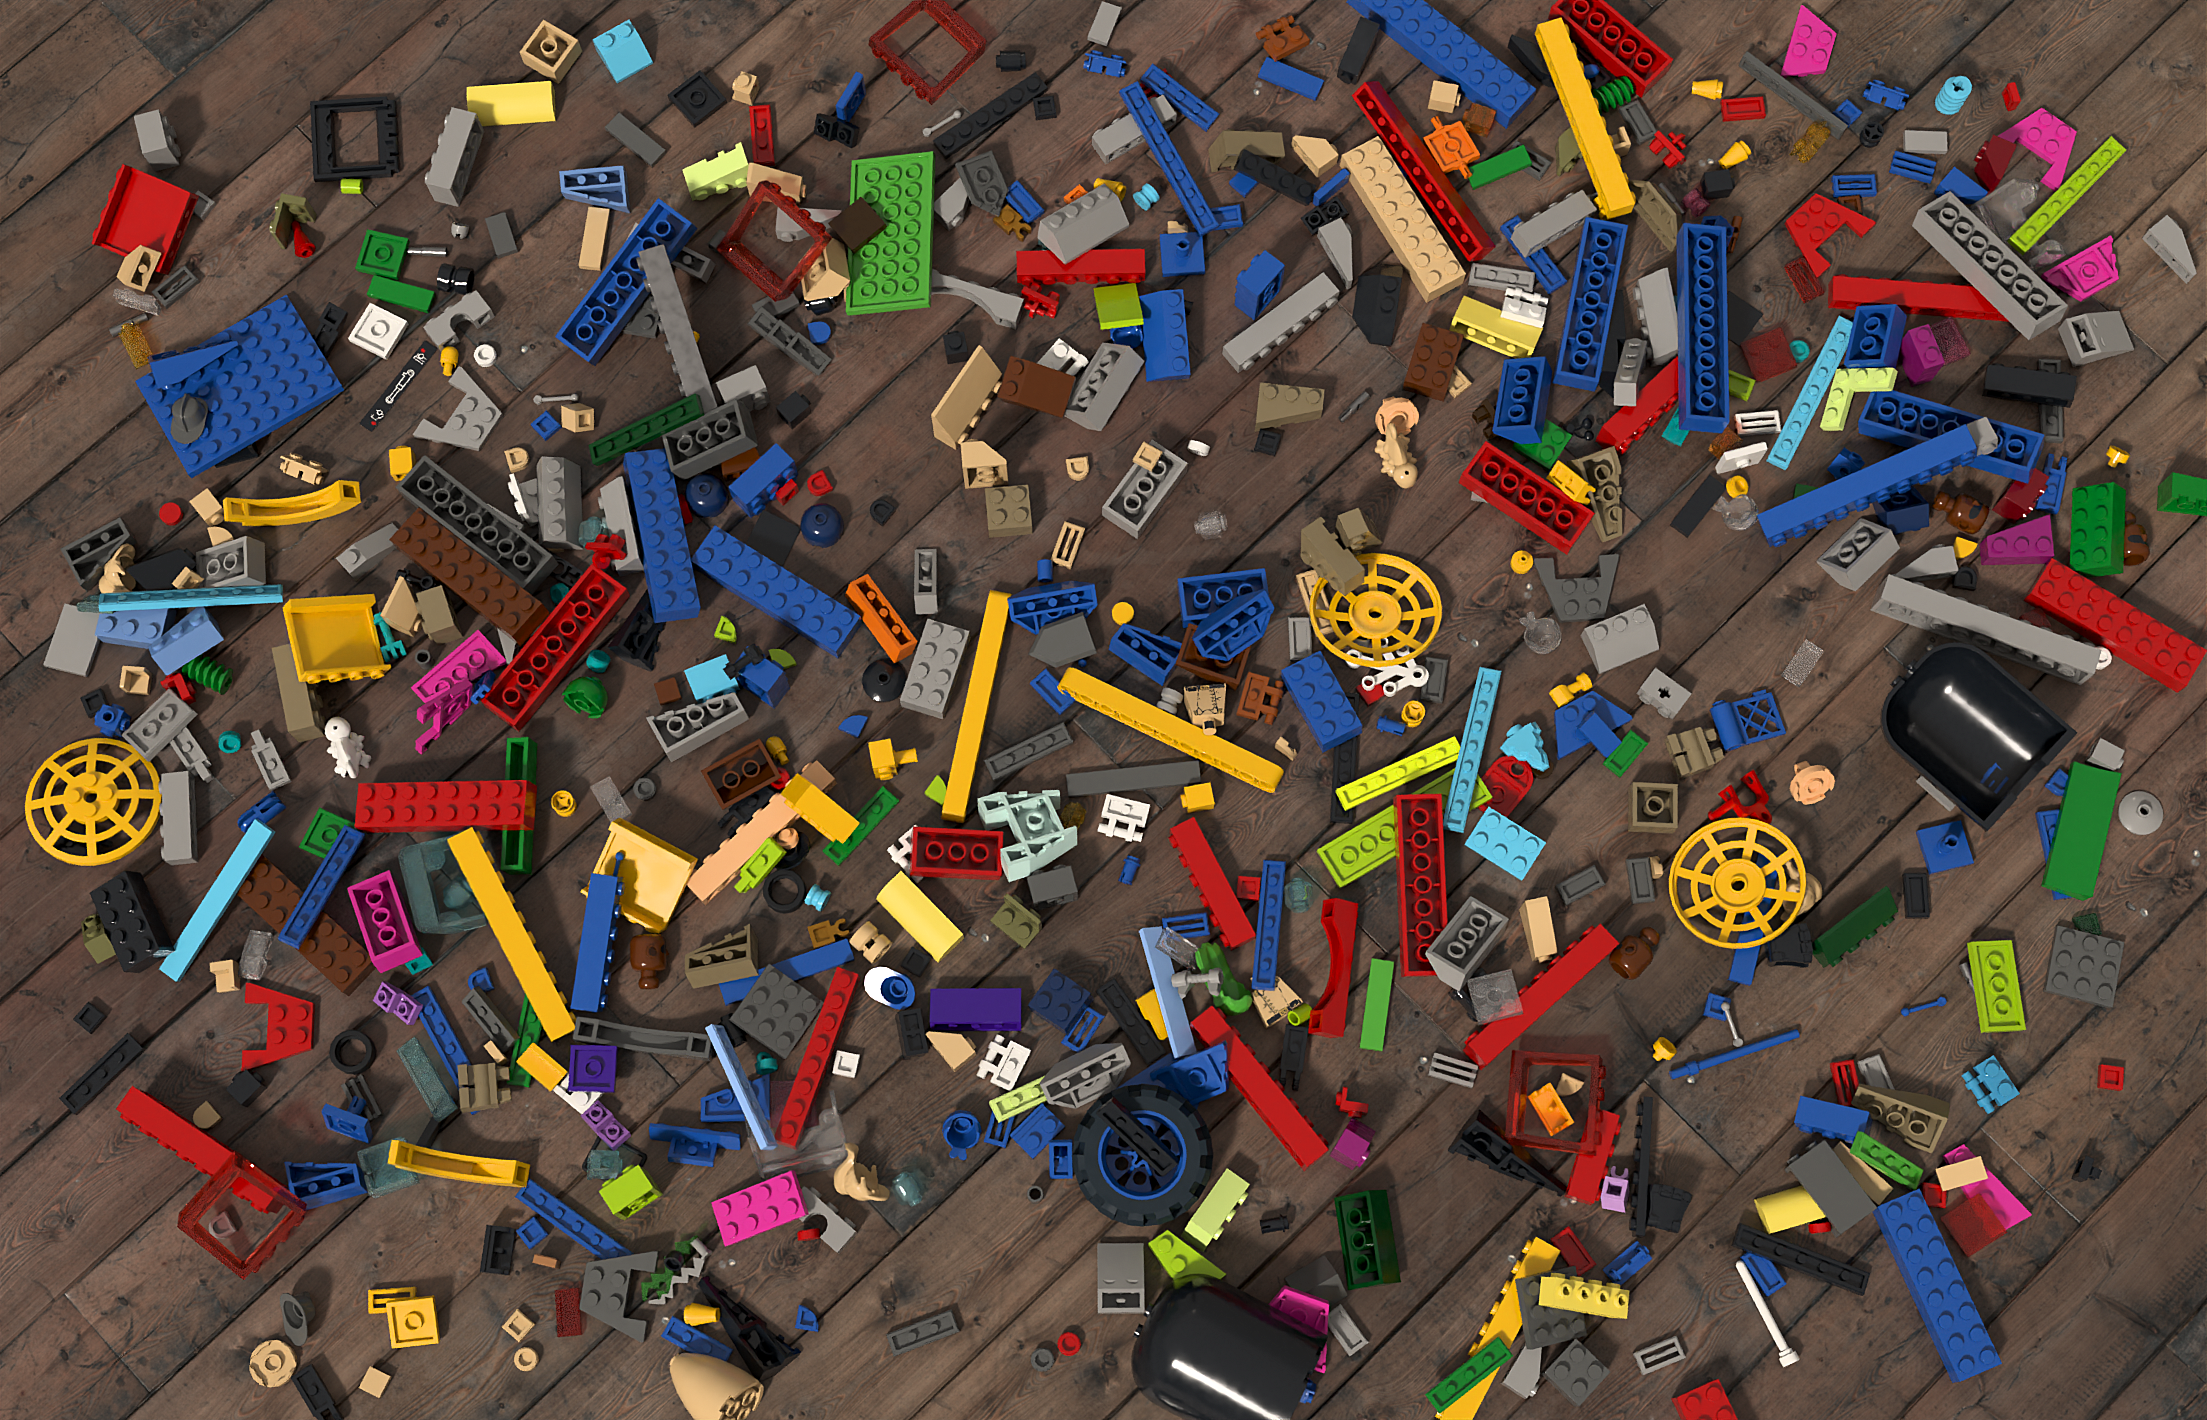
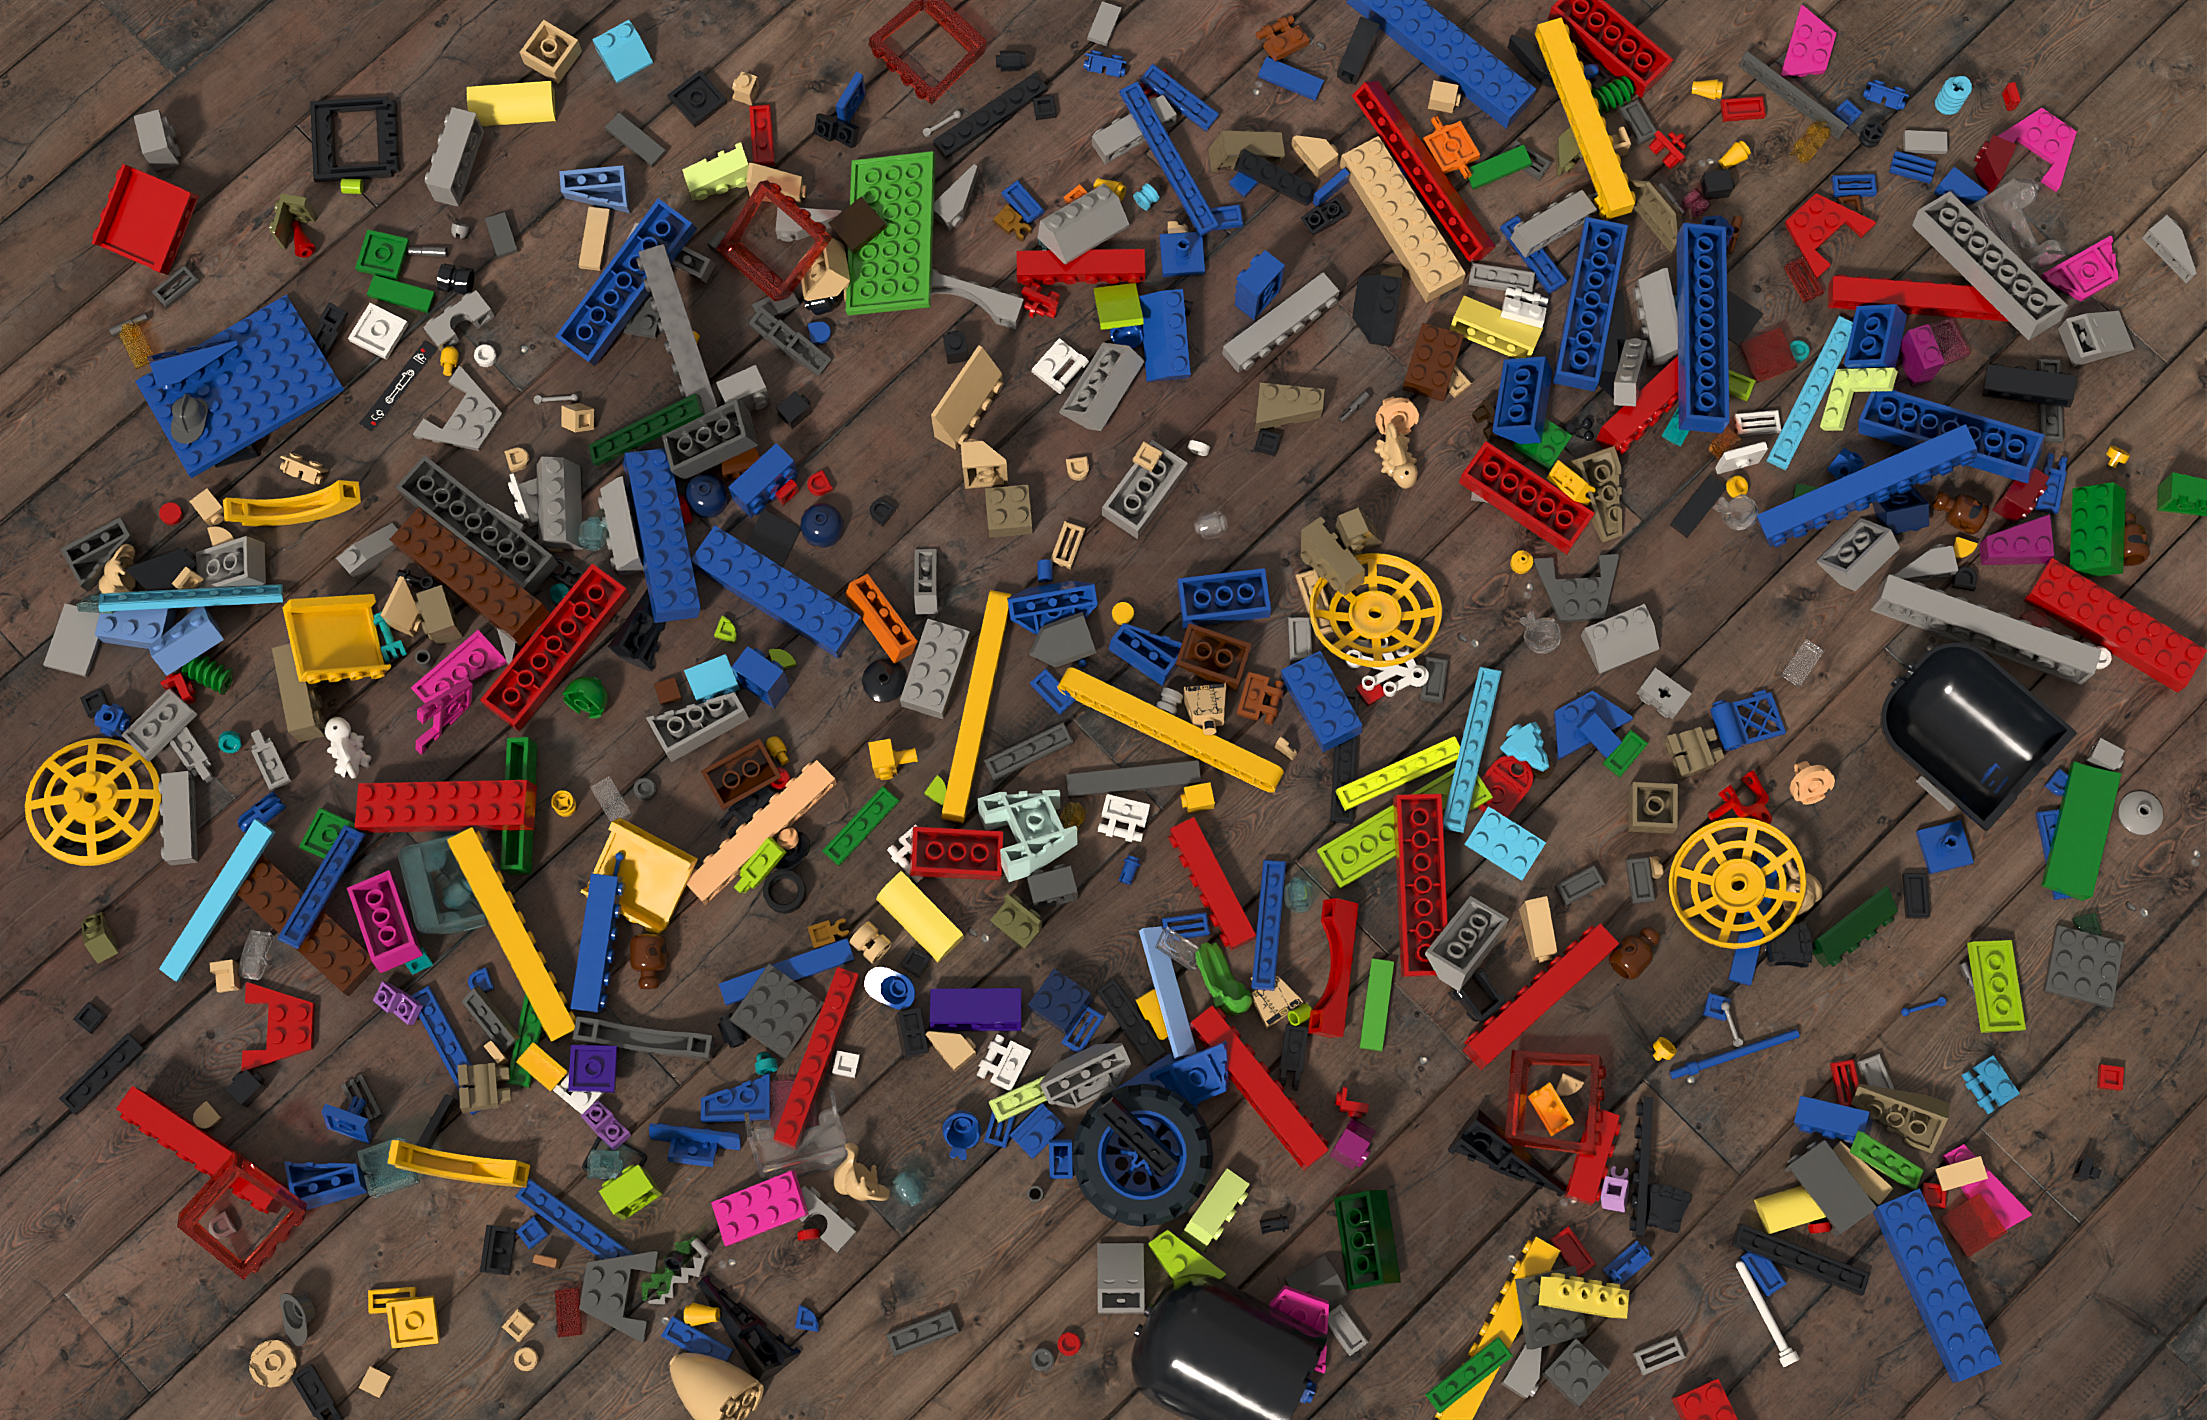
(131, 299): clear plate -> none
(132, 922): black brick -> none
(136, 680): tan panel -> none
(138, 267): tan slope -> none
(203, 206): light grey tile -> none
(338, 1042): black tyre -> none
(401, 461): yellow brick -> none
(426, 1079): clear light blue tile -> none
(484, 684): blue tile -> none
(546, 425): blue tile -> none
(598, 661): teal tile -> none
(606, 549): red hips -> none
(724, 961): dark tan wedge -> none
(741, 1087): light blue tile -> none
(753, 654): black bar -> none
(817, 897): medium azure wheel -> none
(818, 809): yellow brick -> none
(854, 725): blue tile -> none
(983, 182): dark grey tile -> none
(1036, 387): reddish brown slope -> none
(1185, 981): light grey piece -> none
(1234, 626): blue wedge -> none
(1248, 888): red tile -> none
(1337, 243): light grey slope -> none
(1390, 725): blue pin -> none
(1416, 711): yellow wheel -> none
(1472, 1075): light grey tile -> none
(1479, 119): clear orange brick -> none
(1494, 996): clear plate -> none
(1564, 694): yellow leg -> none
(1983, 436): light grey brick -> none
(2066, 196): lime tile -> none

